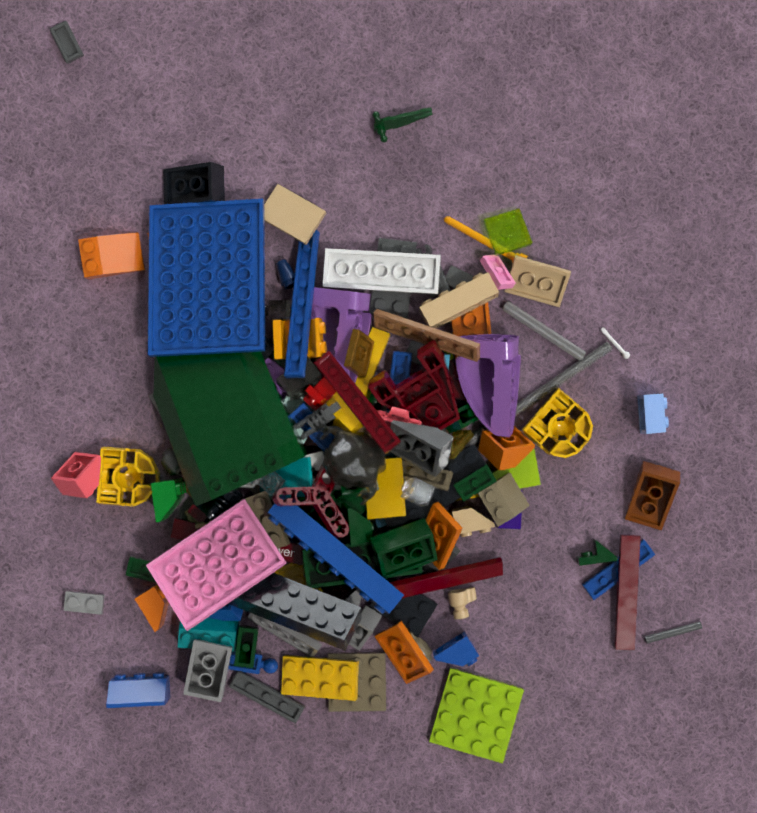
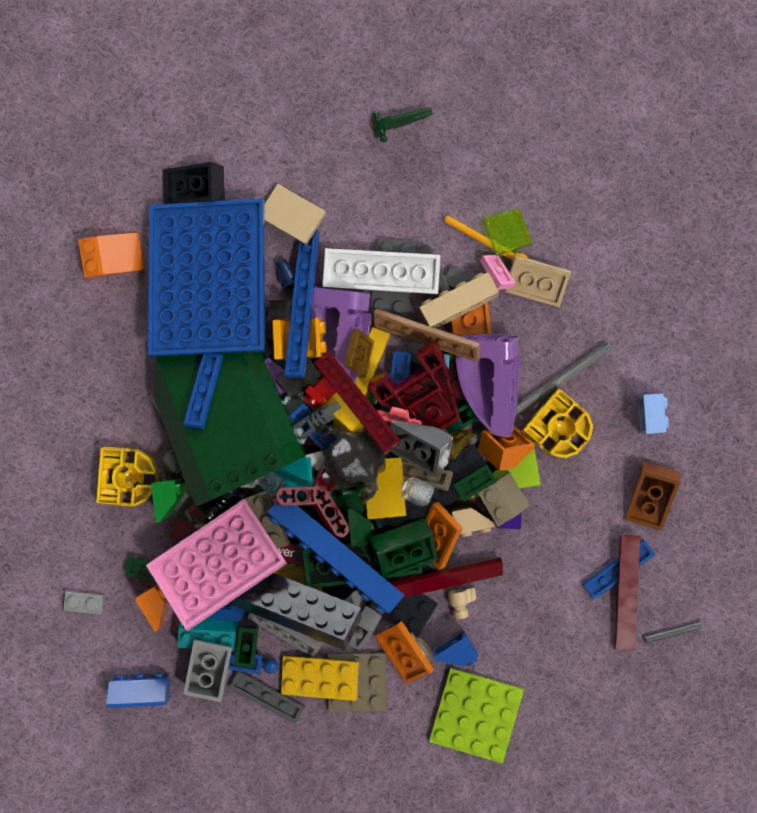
(66, 42): dark grey tile -> none
(78, 475): coral slope -> none
(203, 390): none -> blue tile
(543, 330): light grey axle -> none
(601, 555): dark green slope -> none
(625, 354): white hinge -> none

